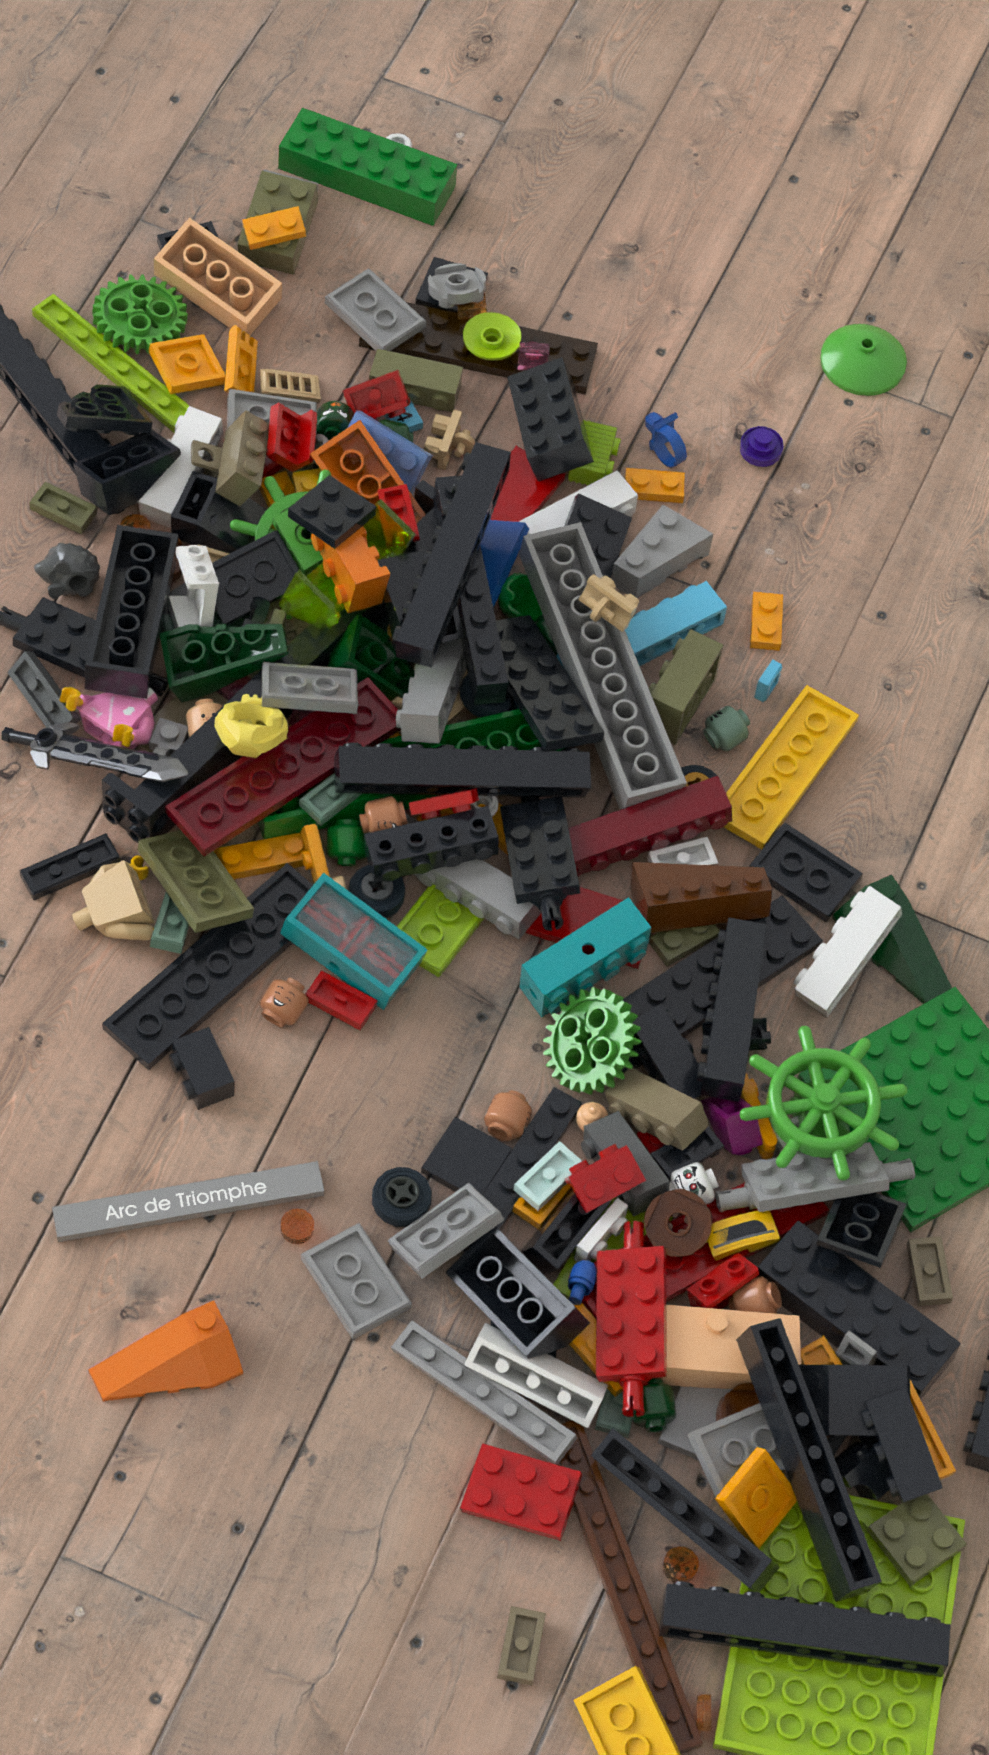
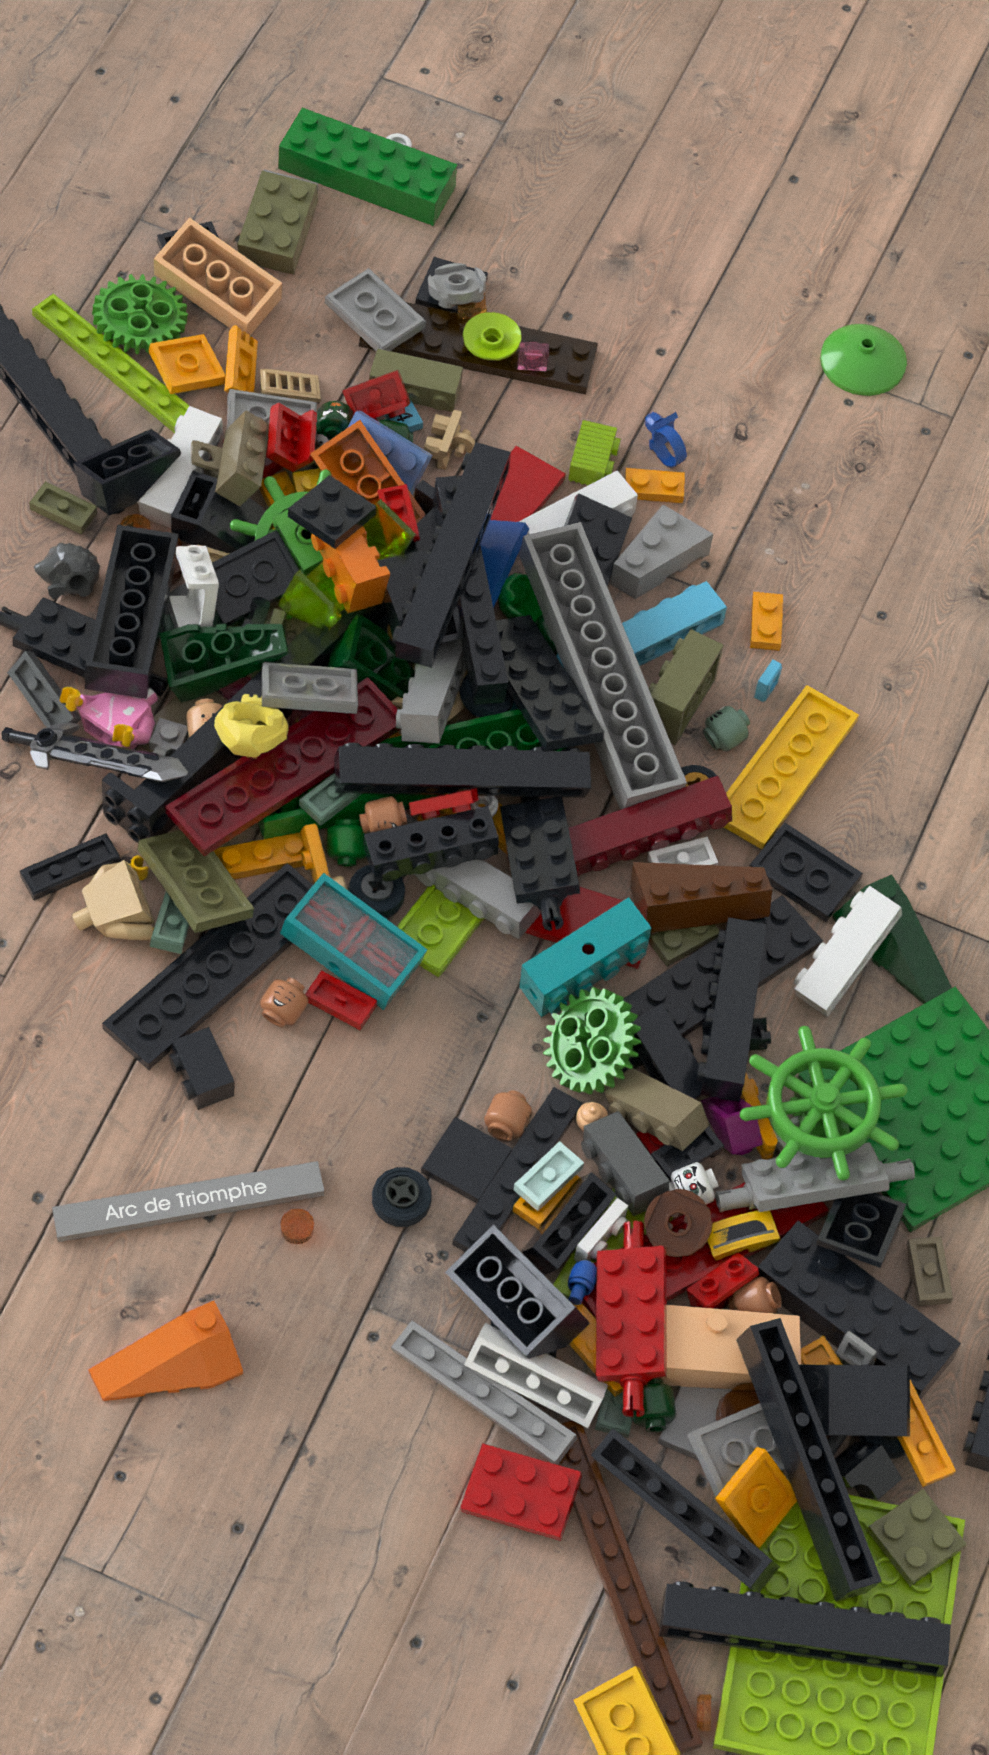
(105, 410): black plate -> none
(274, 228): light orange plate -> none
(356, 1281): light grey tile -> none
(445, 1230): light grey tile -> none
(521, 1645): dark tan plate -> none
(550, 419): black brick -> none
(605, 1178): red bracket -> none
(608, 603): tan hips -> none
(680, 1564): clear orange tile -> none
(761, 446): dark purple plate -> none
(901, 1445): black brick -> none

